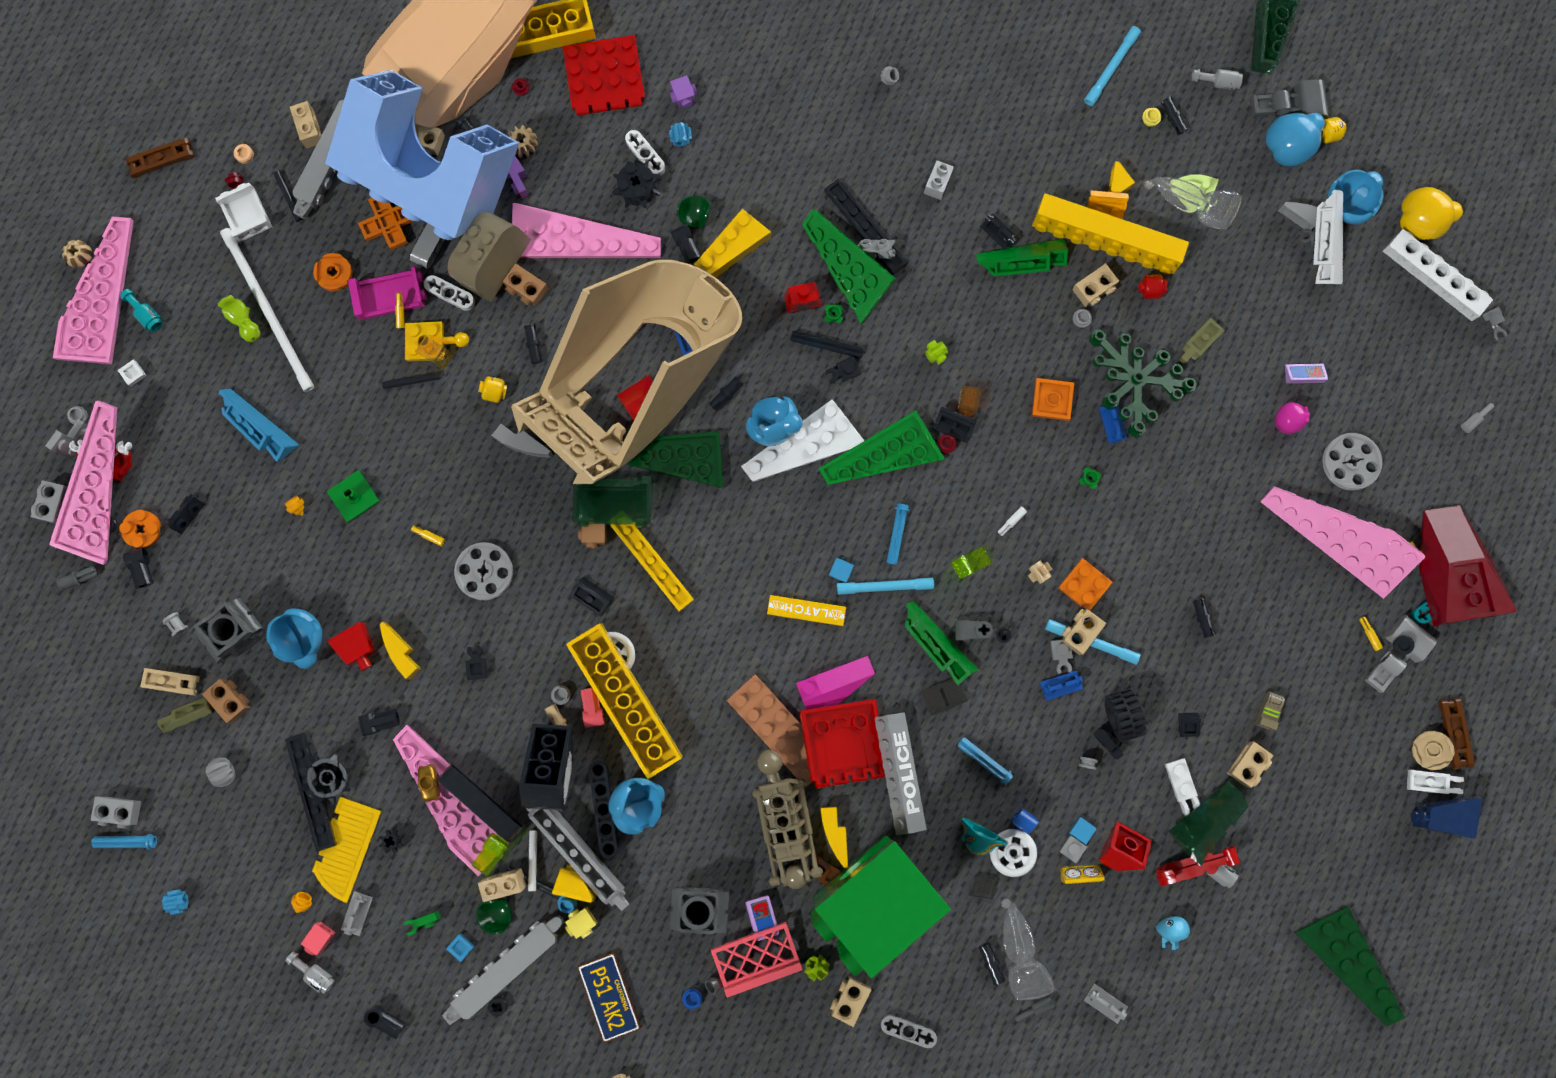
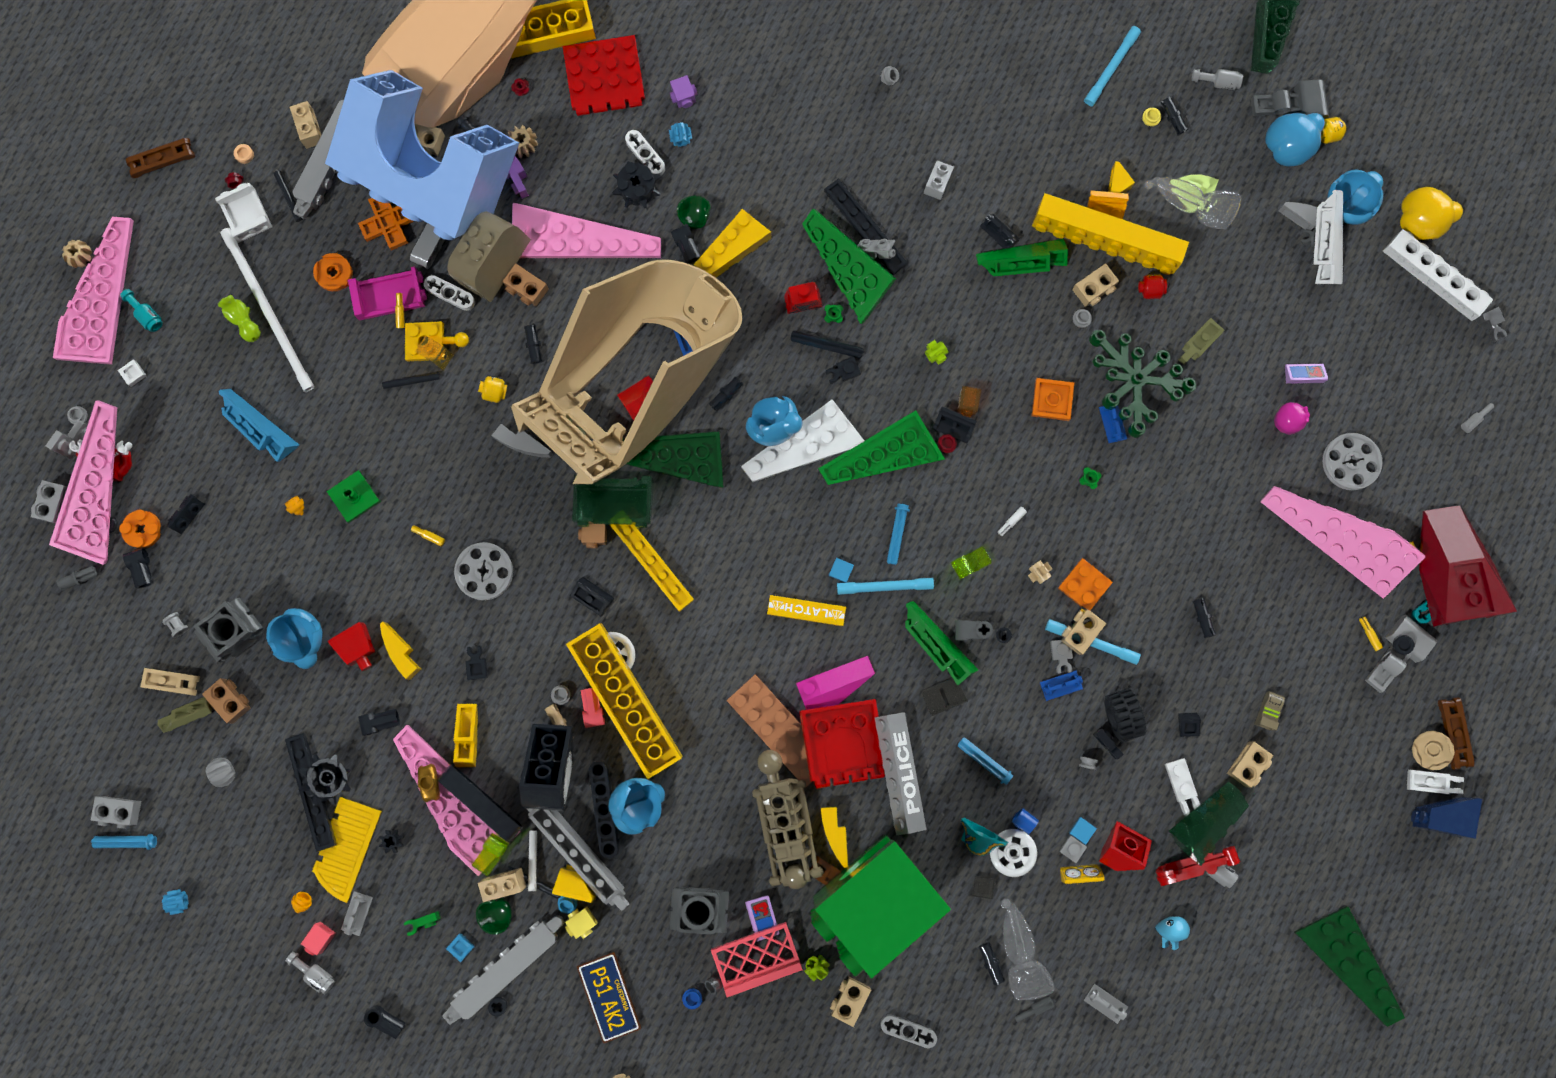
(465, 735): none -> yellow slope

